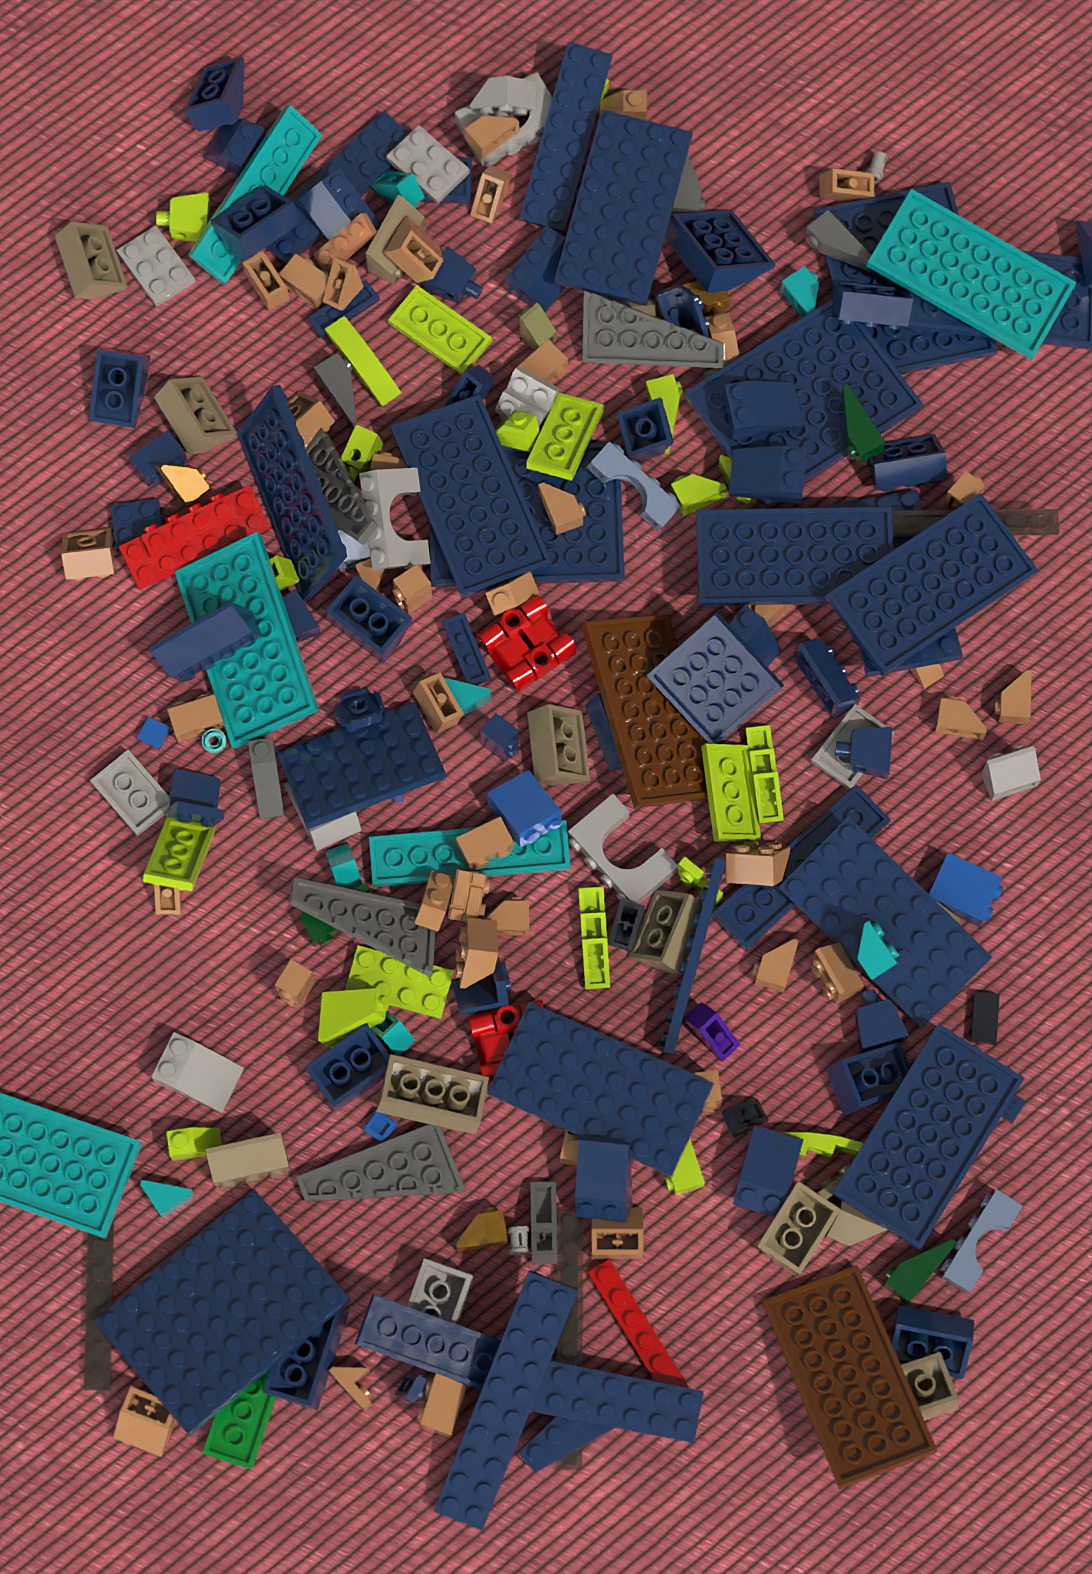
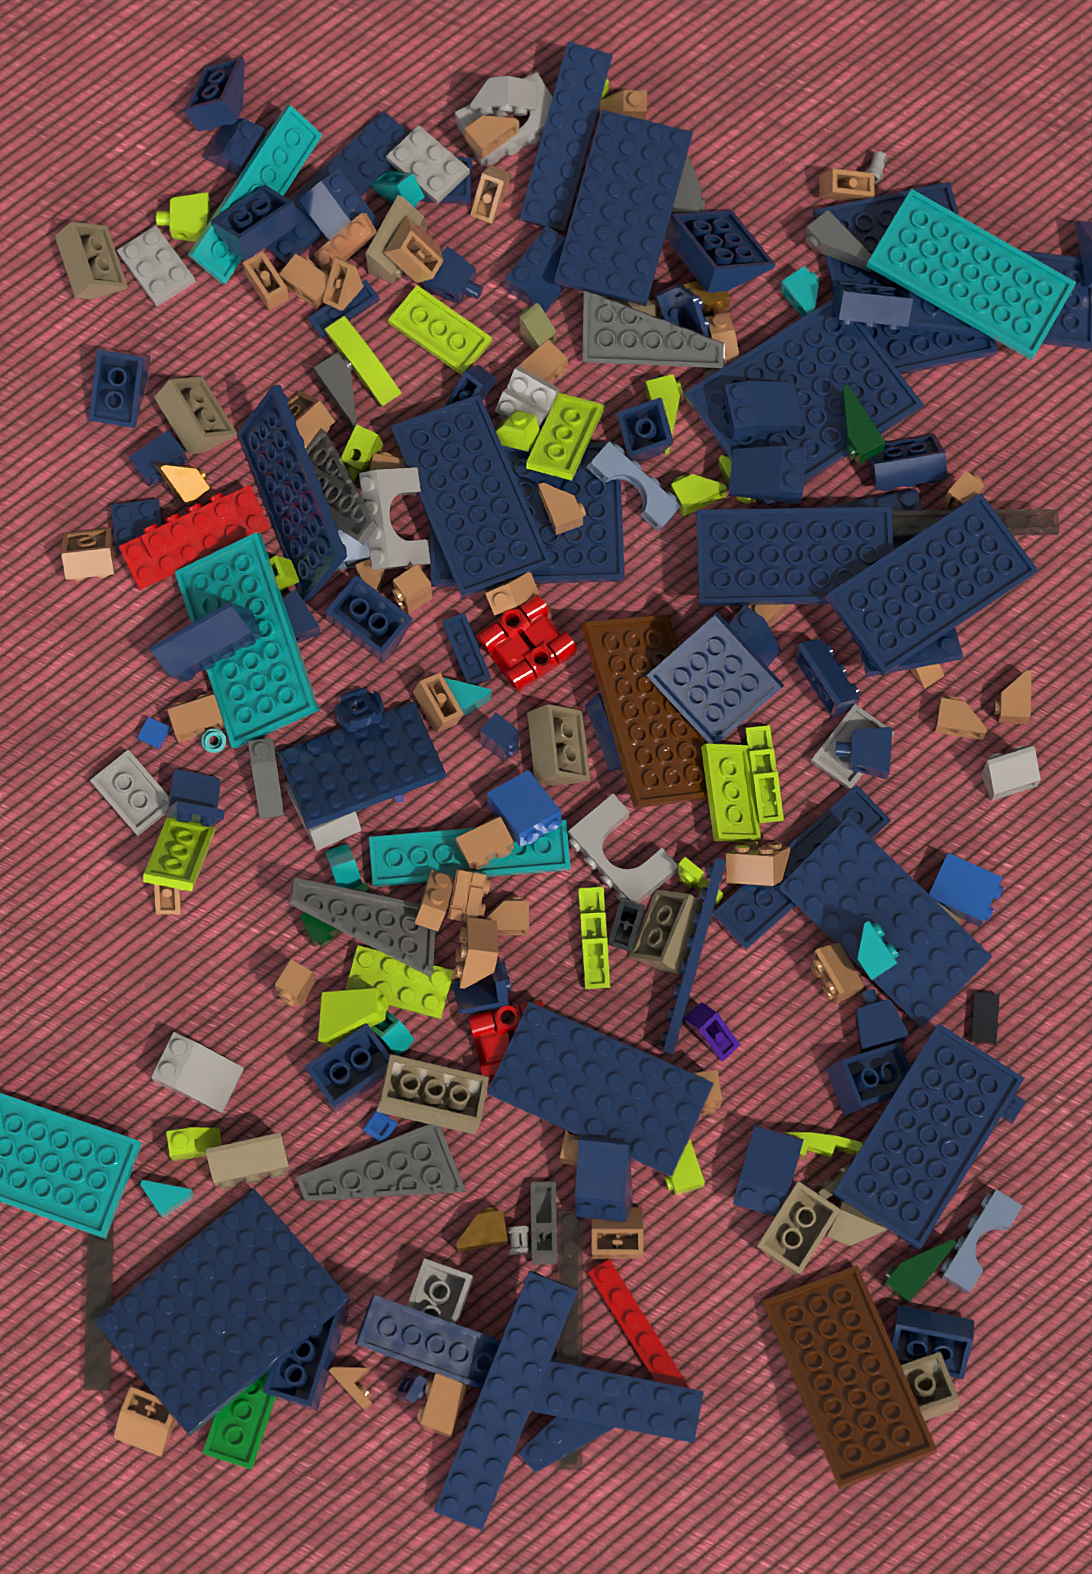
(744, 1116): black slope -> none
(775, 966): medium nougat slope -> none

